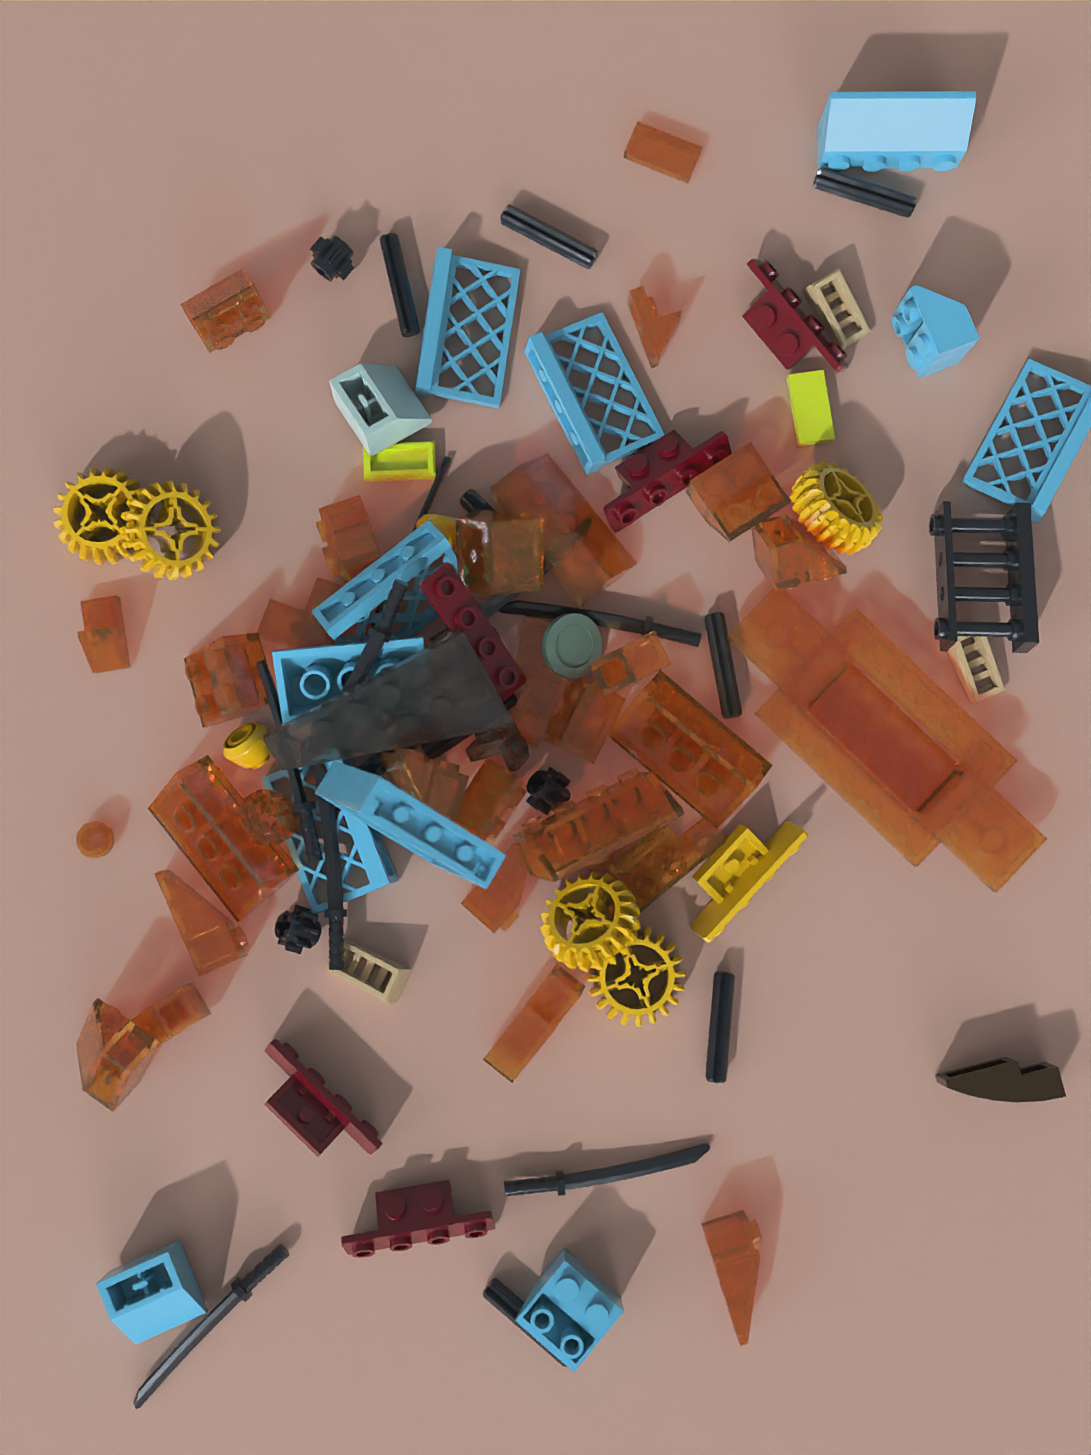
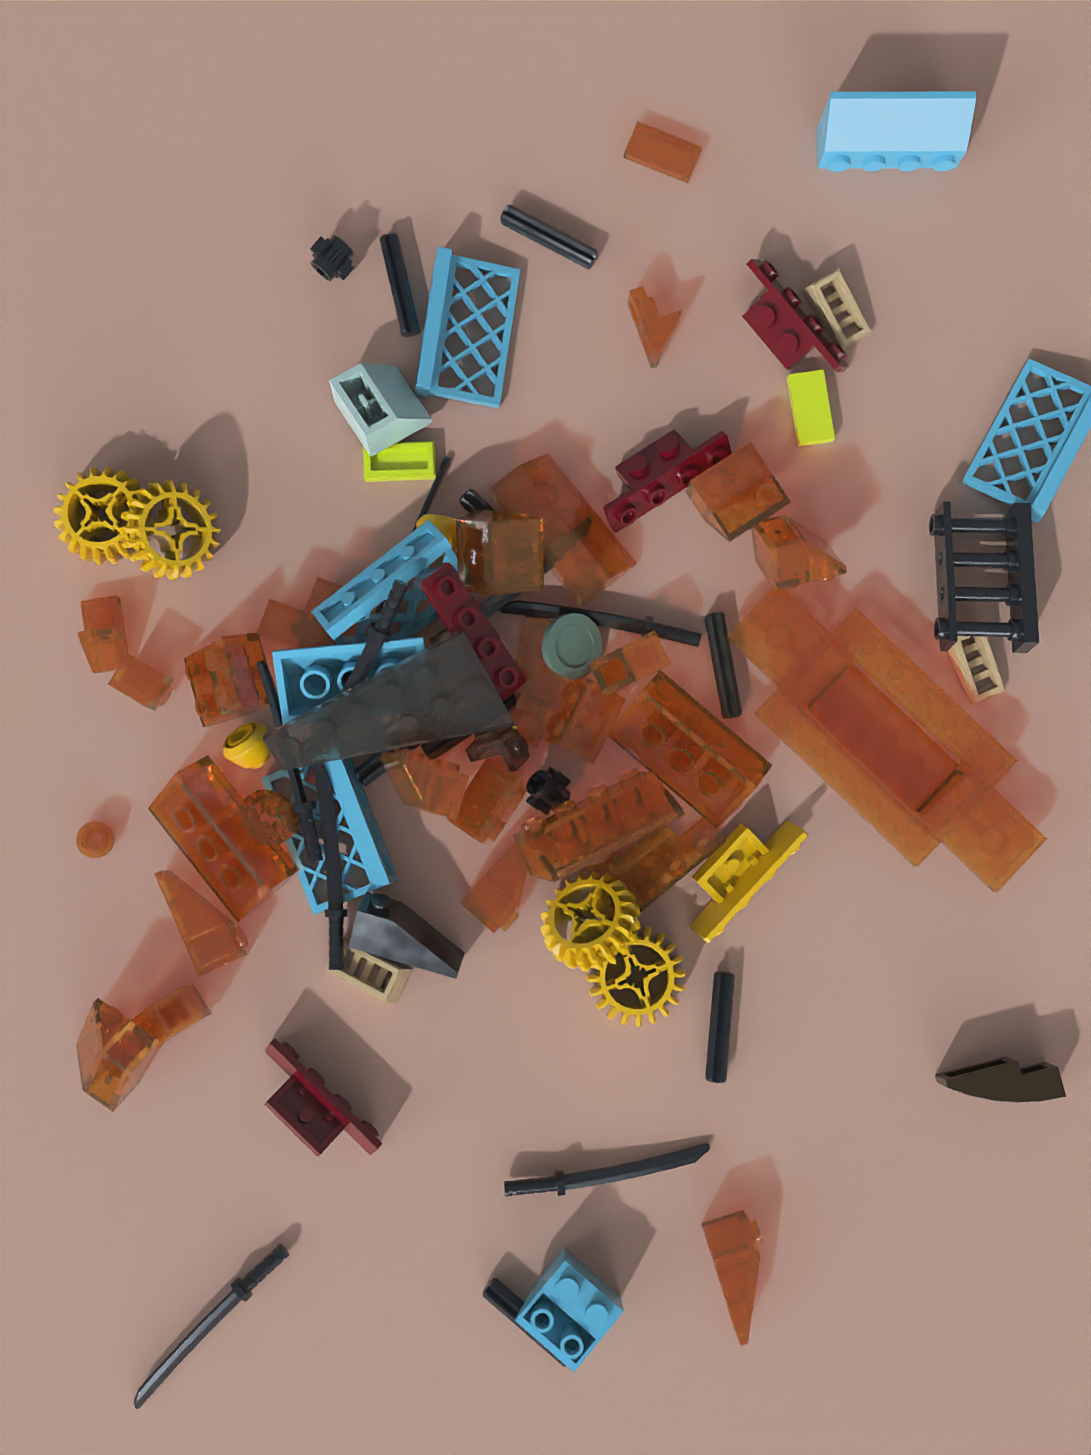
(142, 682): none -> clear orange brick
(152, 1293): medium azure slope -> none
(226, 311): clear orange slope -> none
(298, 929): black gear -> none
(348, 536): clear orange brick -> none
(399, 934): none -> black slope
(410, 823): medium azure window -> none
(416, 1216): dark red bracket -> none
(534, 1023): clear orange slope -> none
(565, 400): medium azure fence -> none
(836, 508): yellow gear -> none
(864, 192): black axle -> none
(933, 330): medium azure slope -> none

